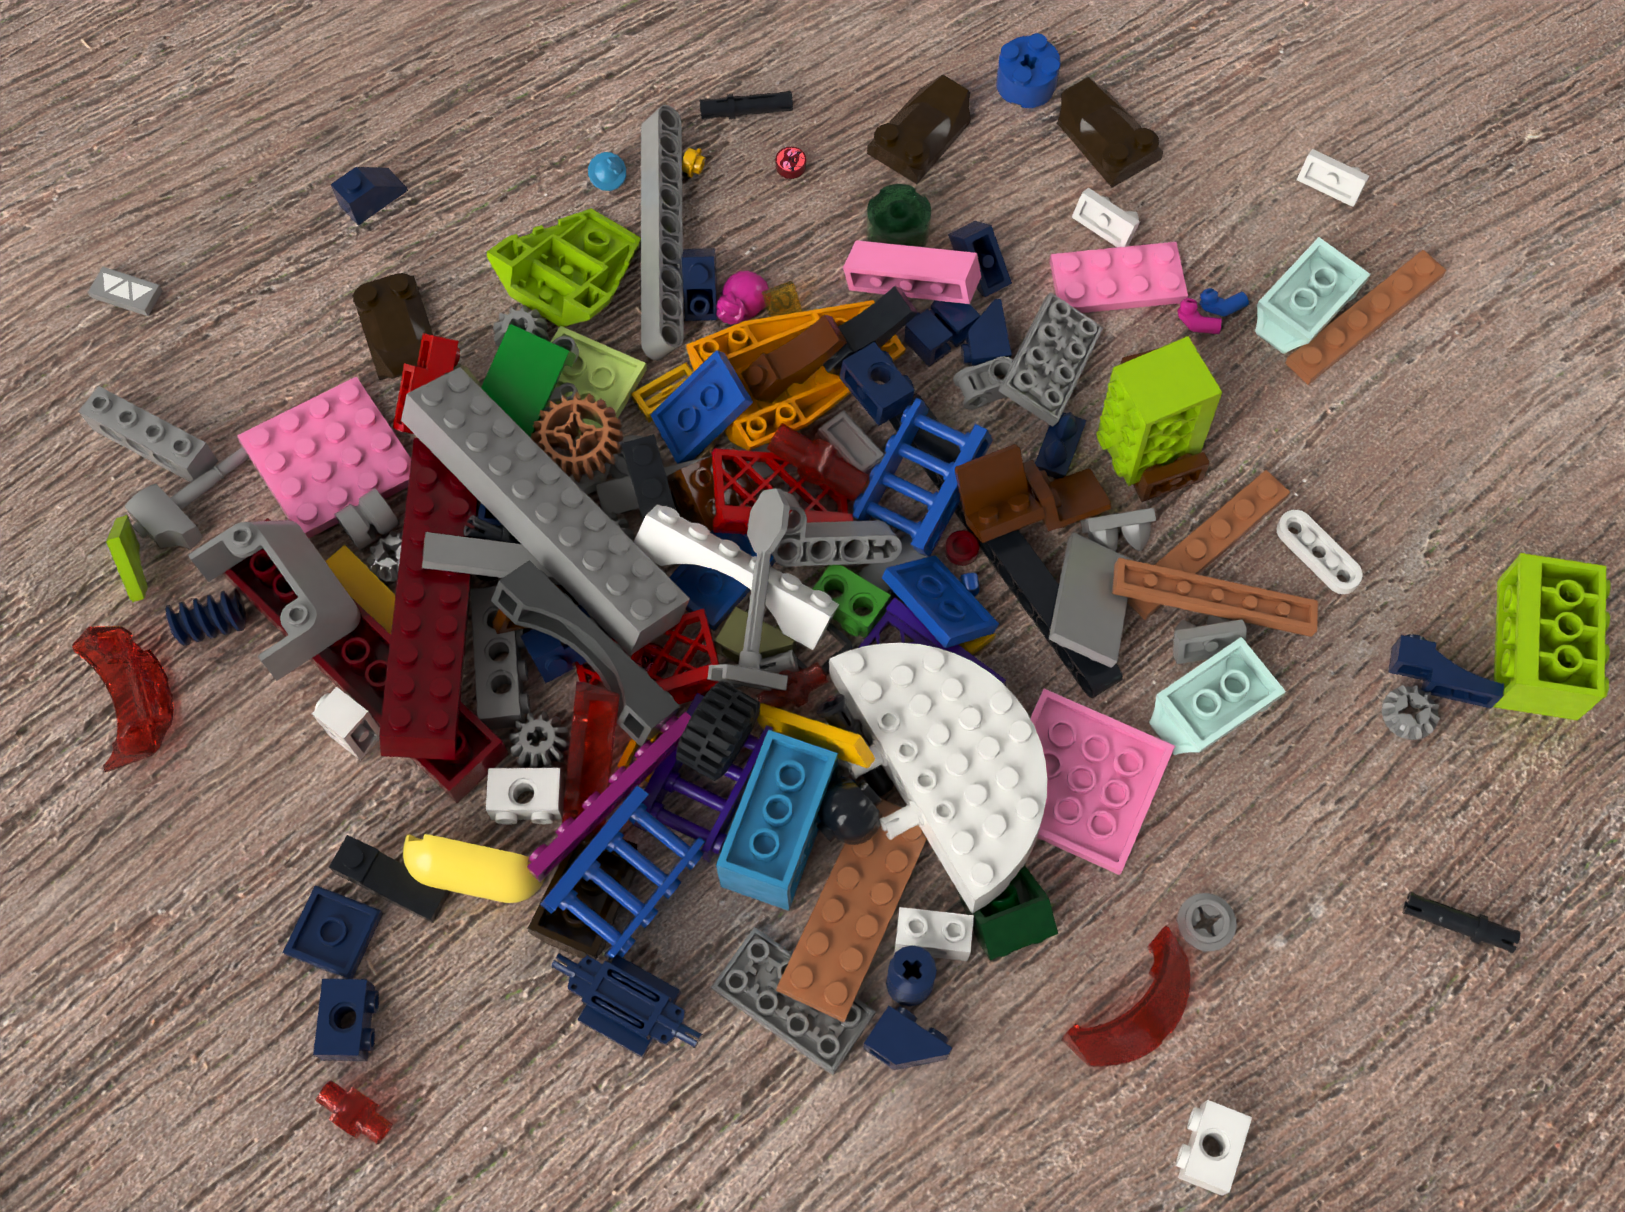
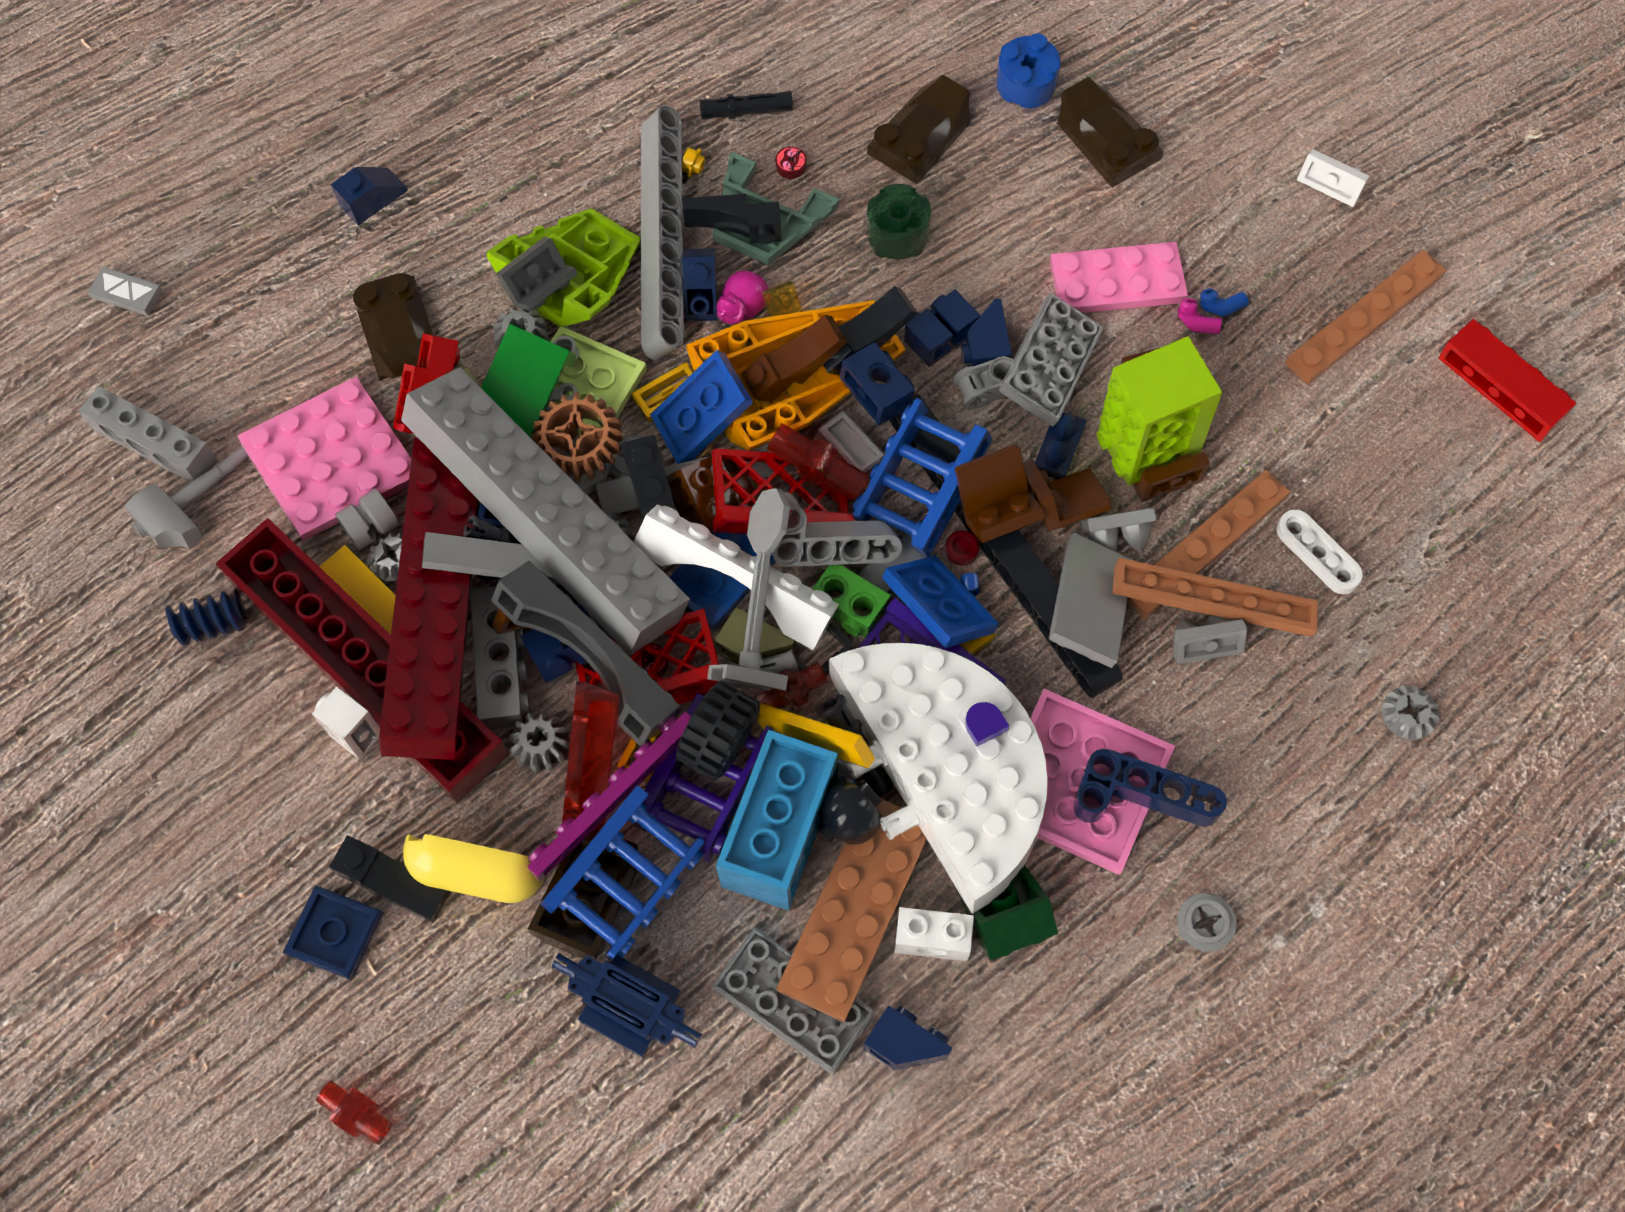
(125, 553): lime tile -> none
(137, 690): clear red windscreen -> none
(323, 606): light grey windscreen -> none
(336, 1000): dark blue brick -> none
(507, 784): white brick -> none
(535, 275): none -> dark grey bracket
(607, 171): dark azure hat -> none
(731, 212): none -> black slope
(793, 224): none -> sand green wing
(910, 962): dark blue piece -> none
(916, 270): bright pink brick -> none
(980, 239): dark blue slope -> none
(985, 722): none -> dark purple tile
(1106, 218): white tile -> none
(1148, 1021): clear red windscreen -> none
(1151, 795): none -> dark blue beam
(1214, 699): light aqua slope -> none
(1230, 1132): white brick -> none
(1308, 296): light aqua slope -> none
(1419, 659): dark blue slope -> none
(1473, 926): black pin -> none
(1507, 380): none -> red brick
(1552, 636): lime brick -> none

